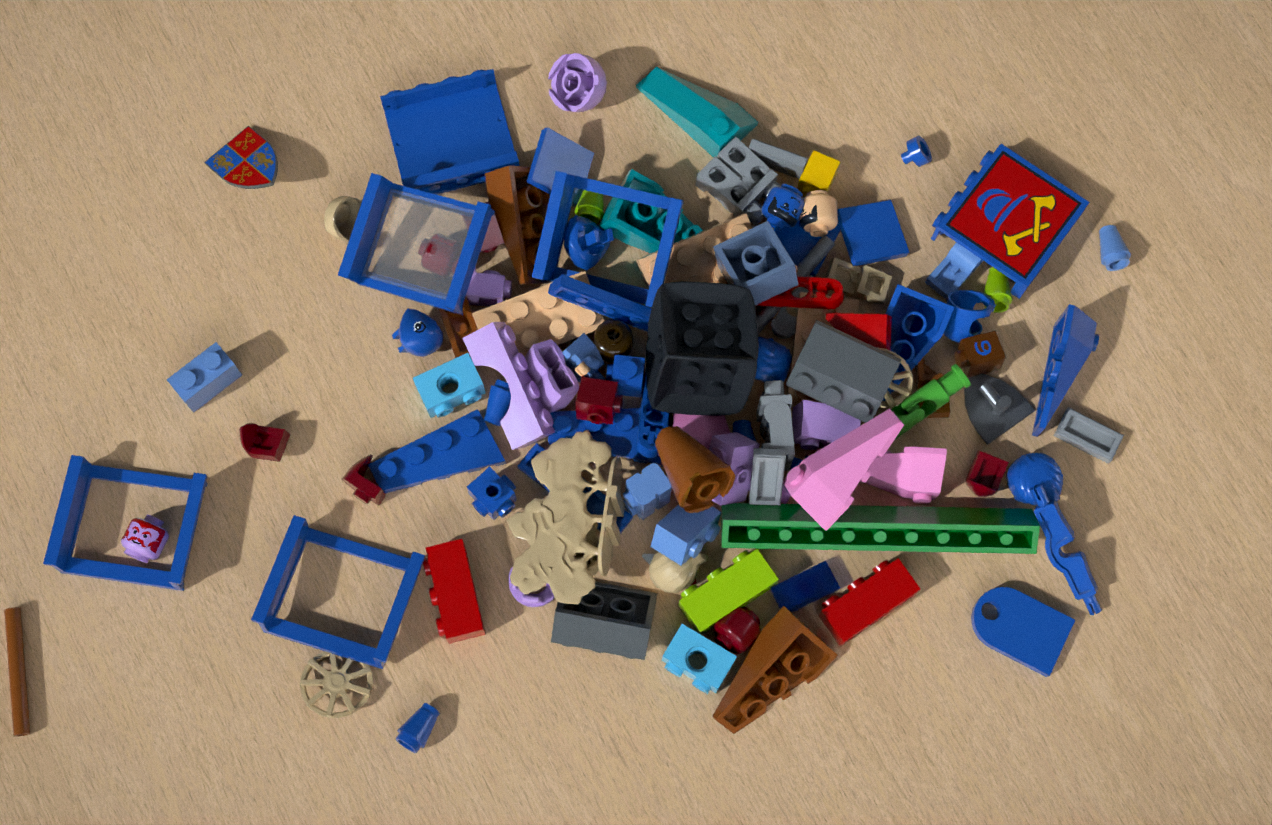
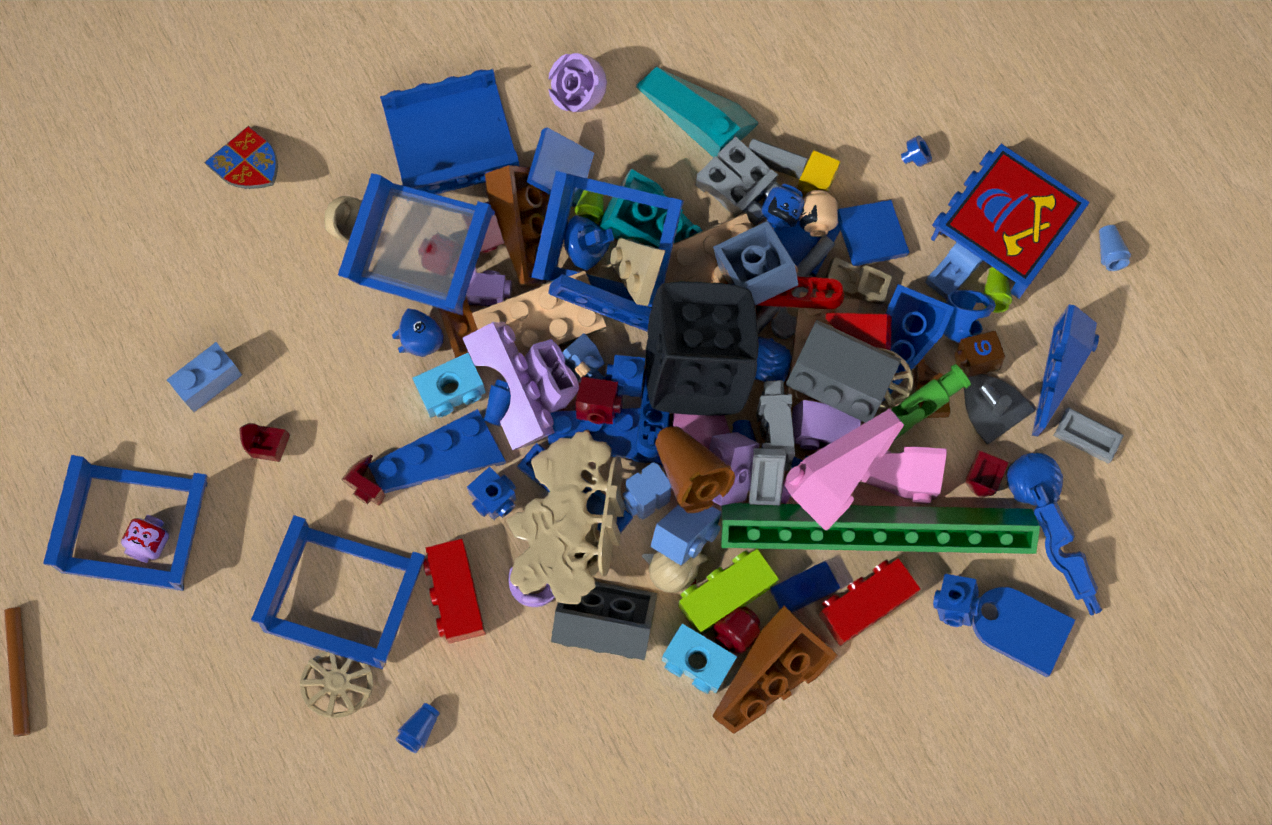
(622, 339): dark brown head -> none
(637, 267): none -> tan wing
(957, 600): none -> blue brick

